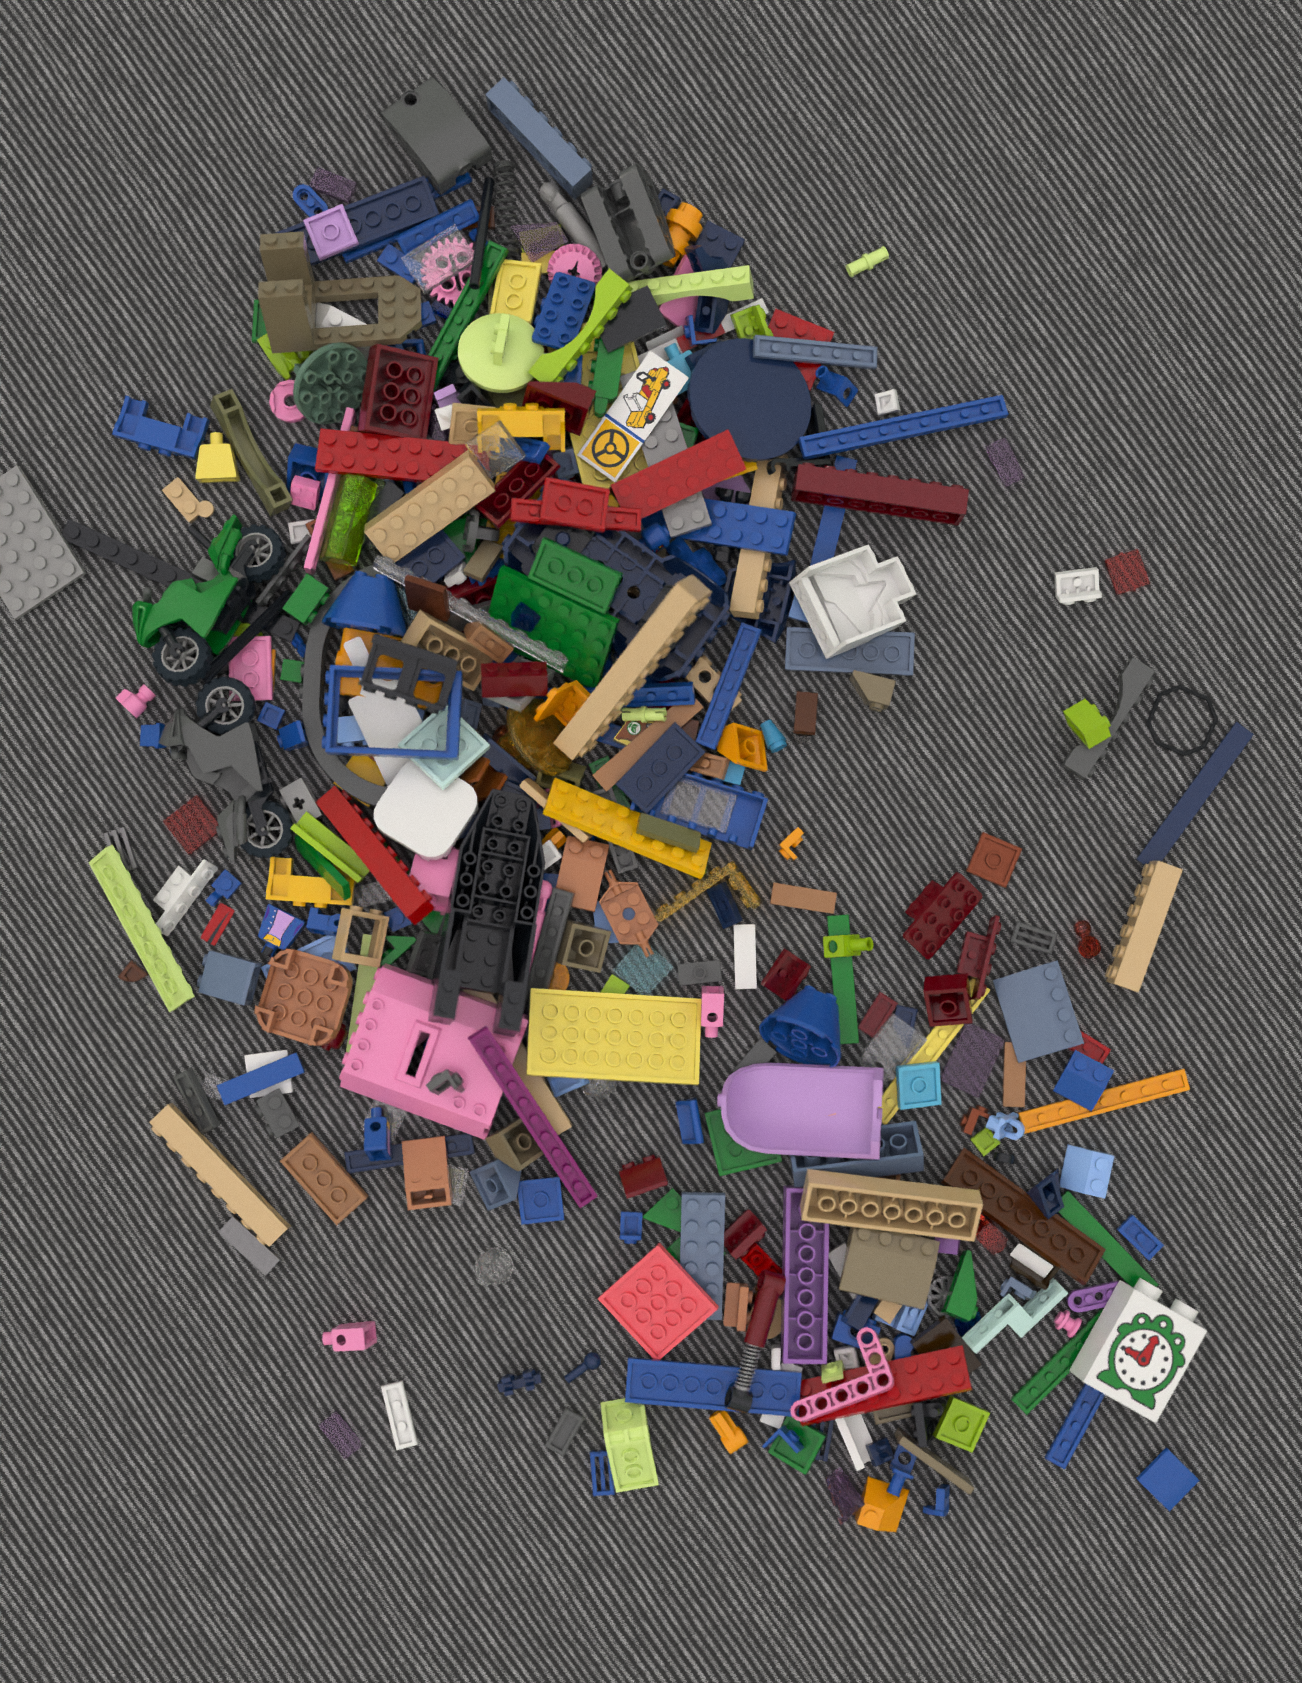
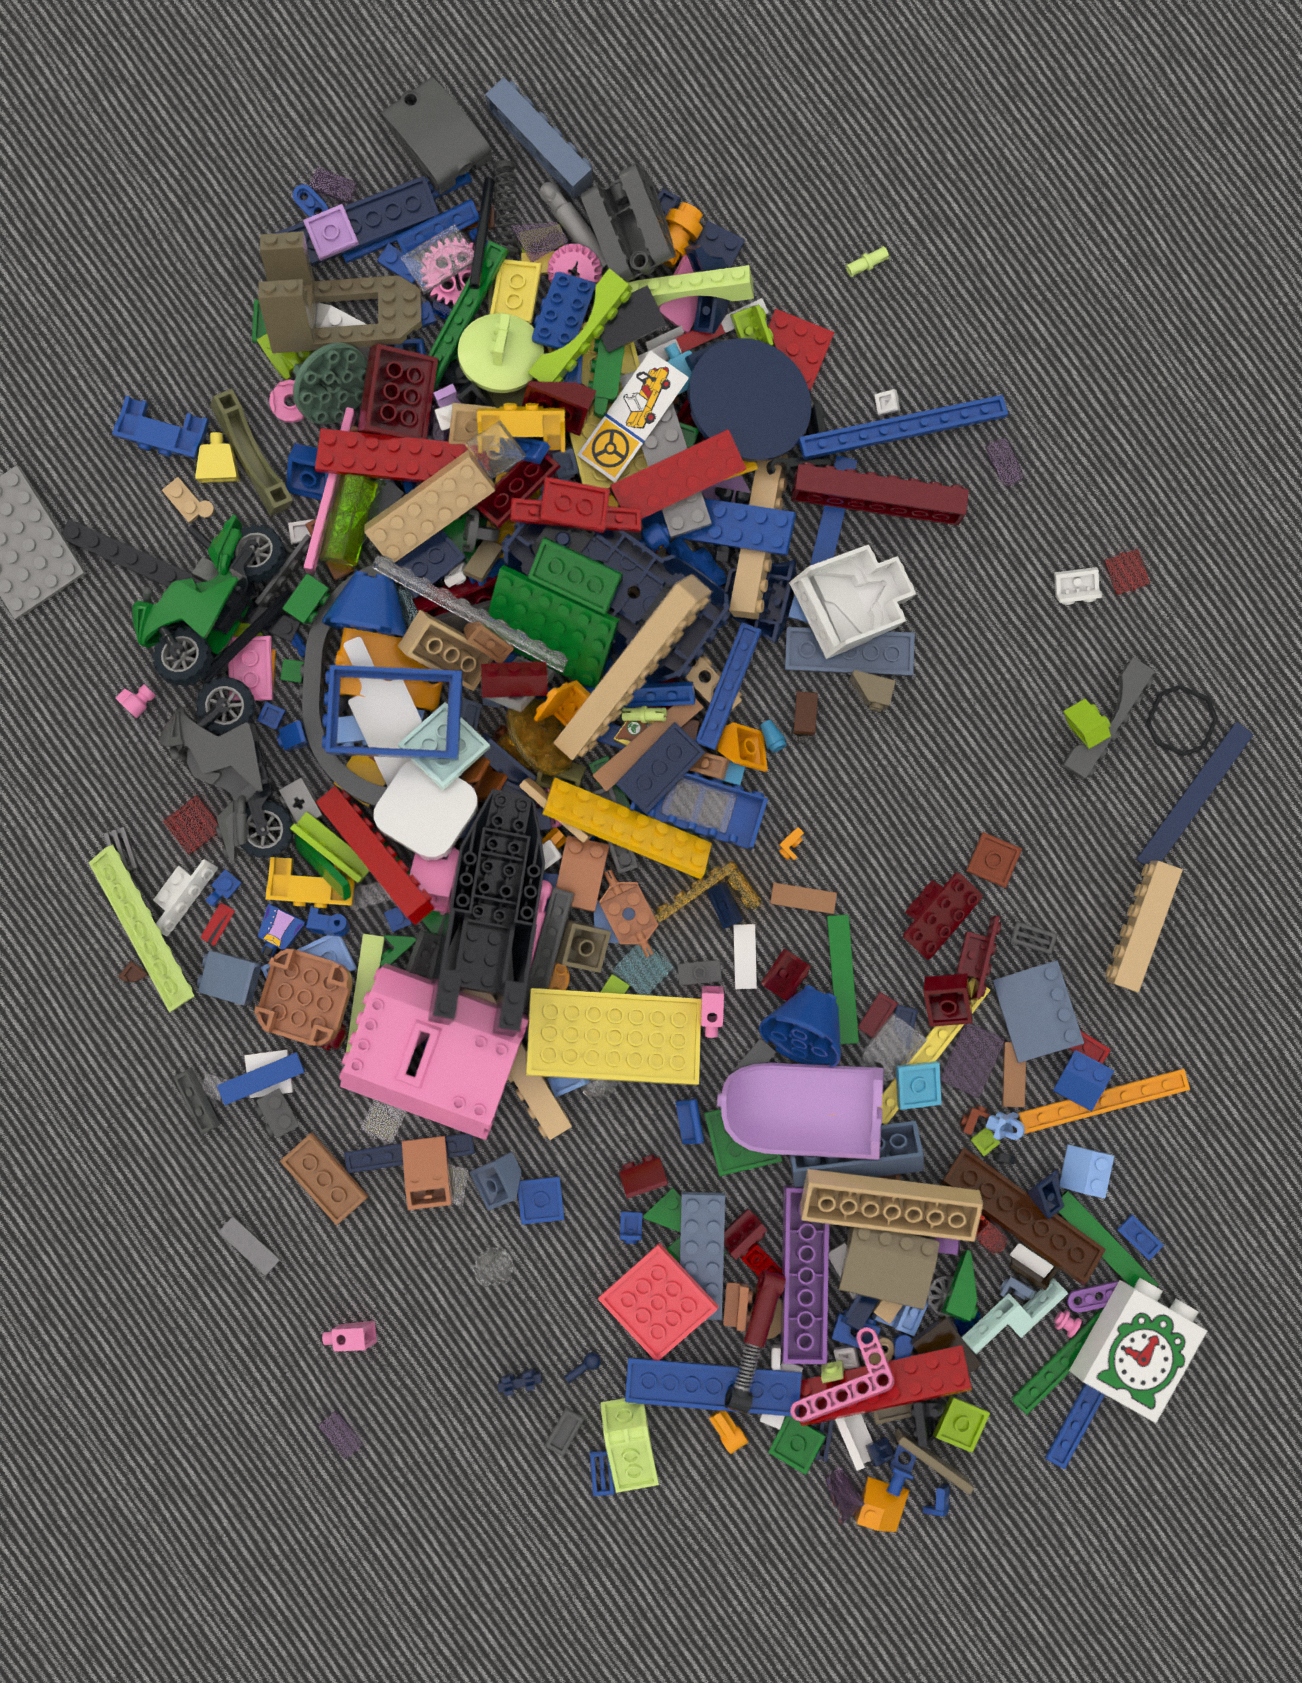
(150, 735): blue tile -> none
(219, 1174): tan brick -> none
(305, 492): bright pink piece -> none
(377, 939): tan window -> none
(377, 1136): blue torso -> none
(399, 1415): white tile -> none
(413, 661): black window -> none
(427, 597): copper tile -> none
(444, 1080): dark grey bracket -> none
(514, 1145): dark tan slope -> none
(524, 617): slope -> none
(532, 1116): magenta plate -> none
(668, 832): olive tile -> none
(689, 332): blue bracket -> none
(789, 1436): blue bracket -> none
(814, 352): sand blue tile -> none
(835, 385): blue bracket -> none
(847, 945): lime bracket -> none
(1089, 945): clear red plate -> none
(1167, 1479): blue slope -> none

